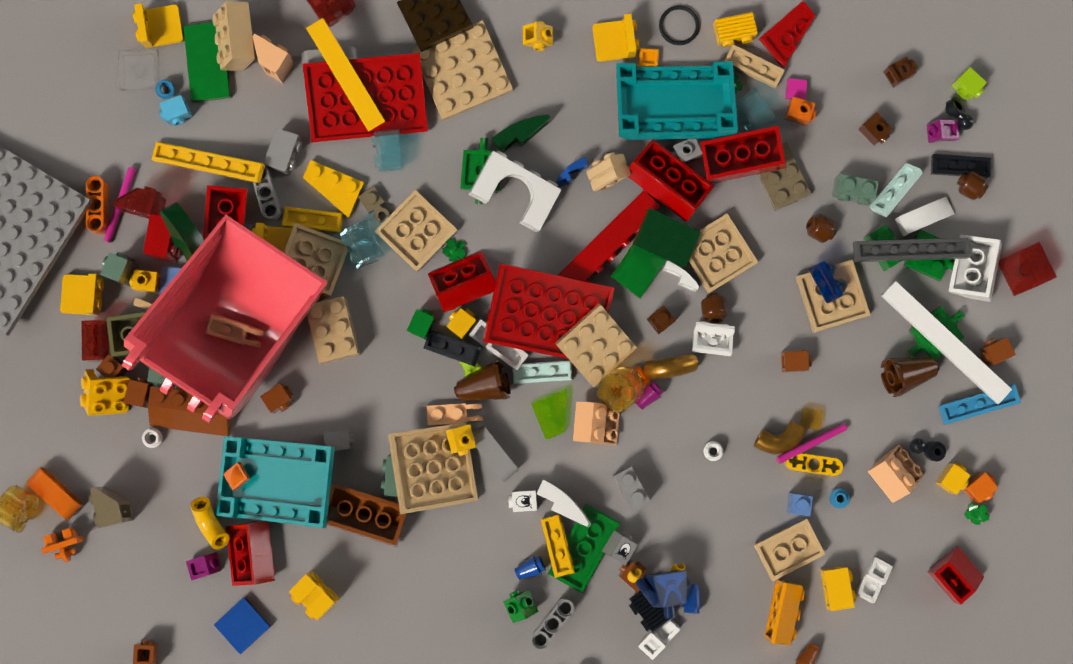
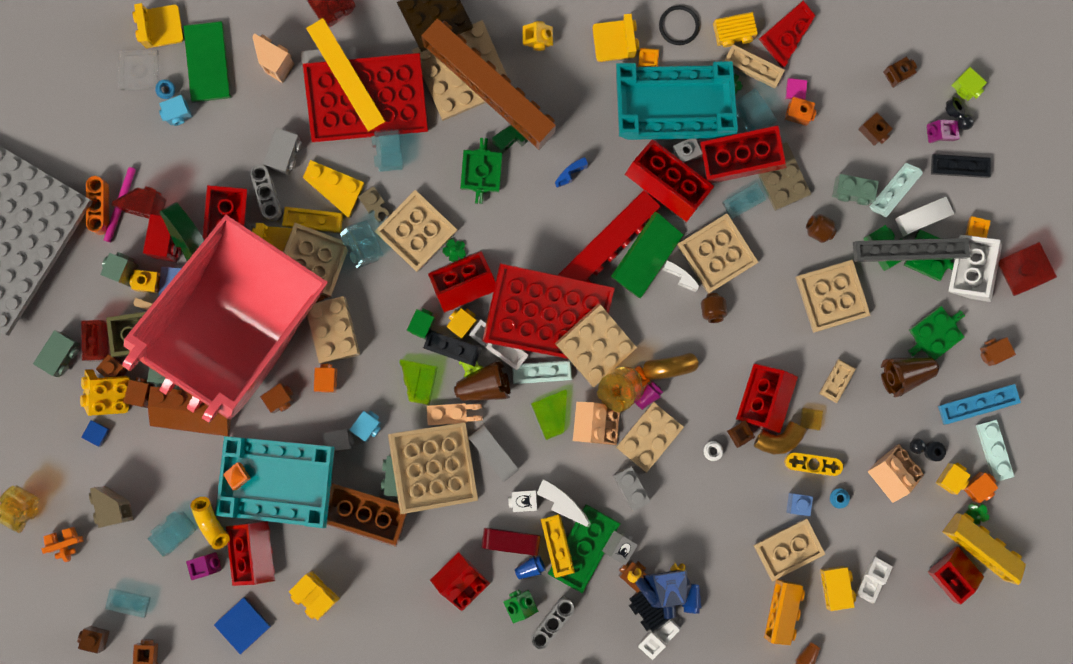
(54, 493): orange beam -> none
(57, 354): none -> sand green brick
(82, 294): yellow bracket -> none
(93, 639): none -> reddish brown brick
(95, 433): none -> blue tile
(127, 603): none -> clear light blue plate
(146, 438): white plate -> none
(172, 533): none -> clear light blue brick
(208, 162): yellow tile -> none
(232, 330): light nougat hinge -> none
(234, 36): tan brick -> none
(325, 378): none -> orange brick
(366, 426): none -> medium azure brick
(419, 381): none -> clear neon green wing
(459, 581): none -> red slope
(461, 440): yellow brick -> none
(488, 83): none -> dark orange brick
(511, 541): none -> dark red beam
(542, 192): white arch -> none
(608, 171): tan brick -> none
(649, 437): none -> tan plate
(661, 319): reddish brown brick -> none
(666, 238): dark green tile -> none
(713, 338): white bracket -> none
(741, 434): none -> reddish brown tile
(744, 201): none -> clear light blue plate
(767, 397): none -> red slope
(795, 361): dark orange brick -> none
(811, 443): dark pink bar -> none
(828, 286): clear blue tile -> none
(837, 381): none -> tan plate
(946, 342): white tile -> none
(972, 185): reddish brown head -> none
(977, 227): none -> light orange plate
(985, 548): none -> yellow slope
(995, 450): none -> light aqua plate

